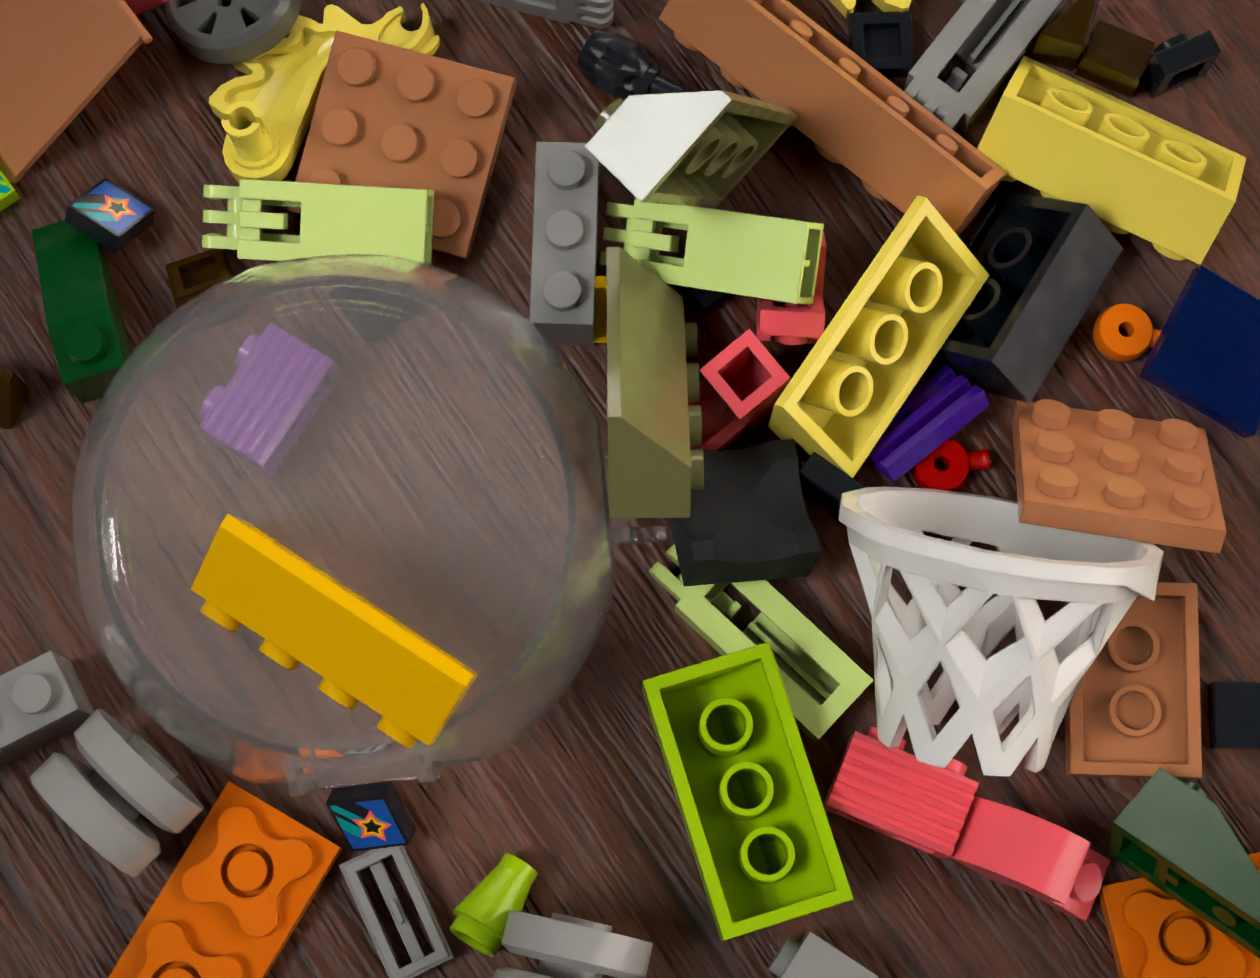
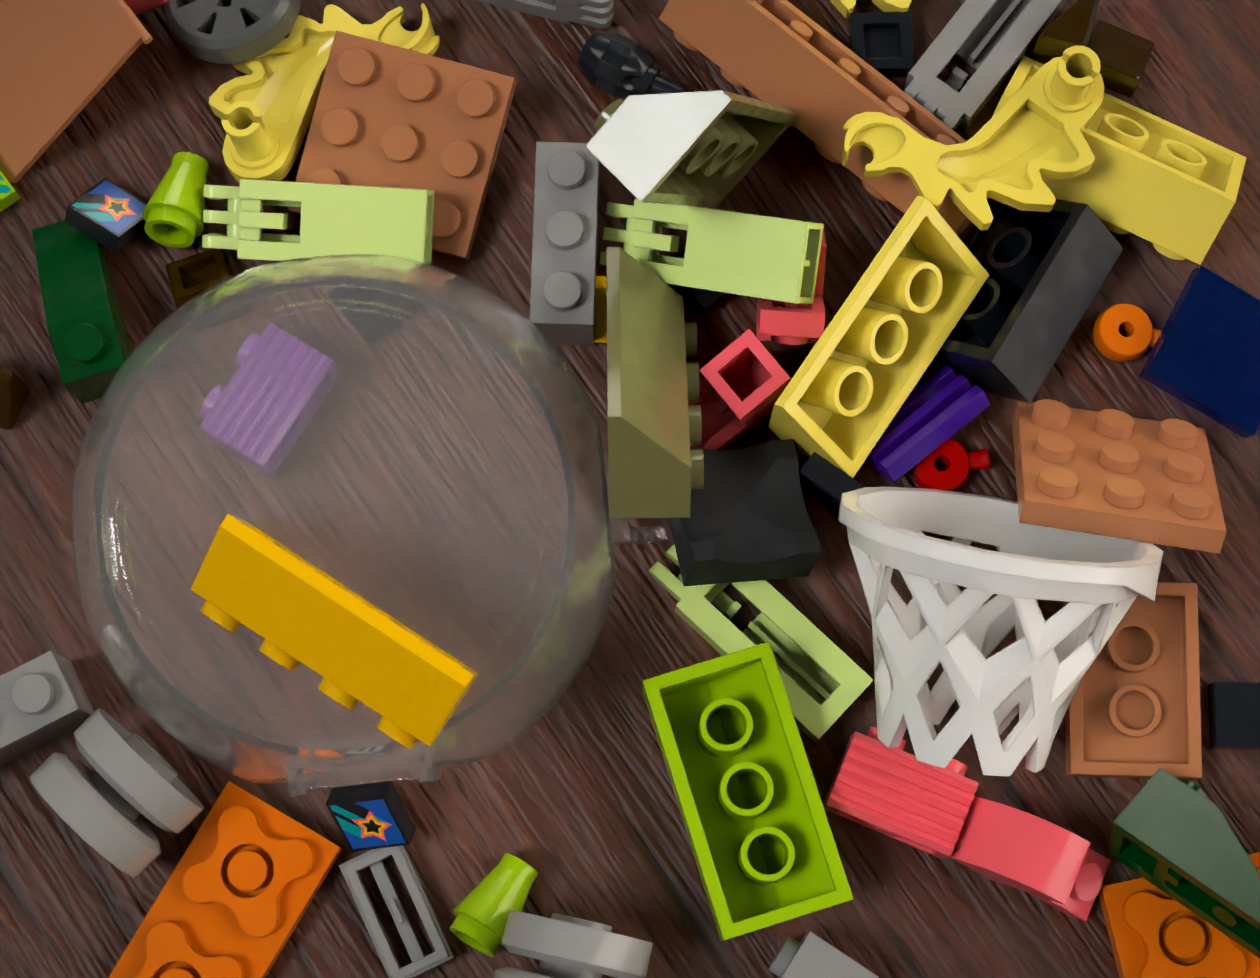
(178, 203): none -> lime cone
(1005, 160): none -> light yellow animal
(1179, 62): black plate -> none

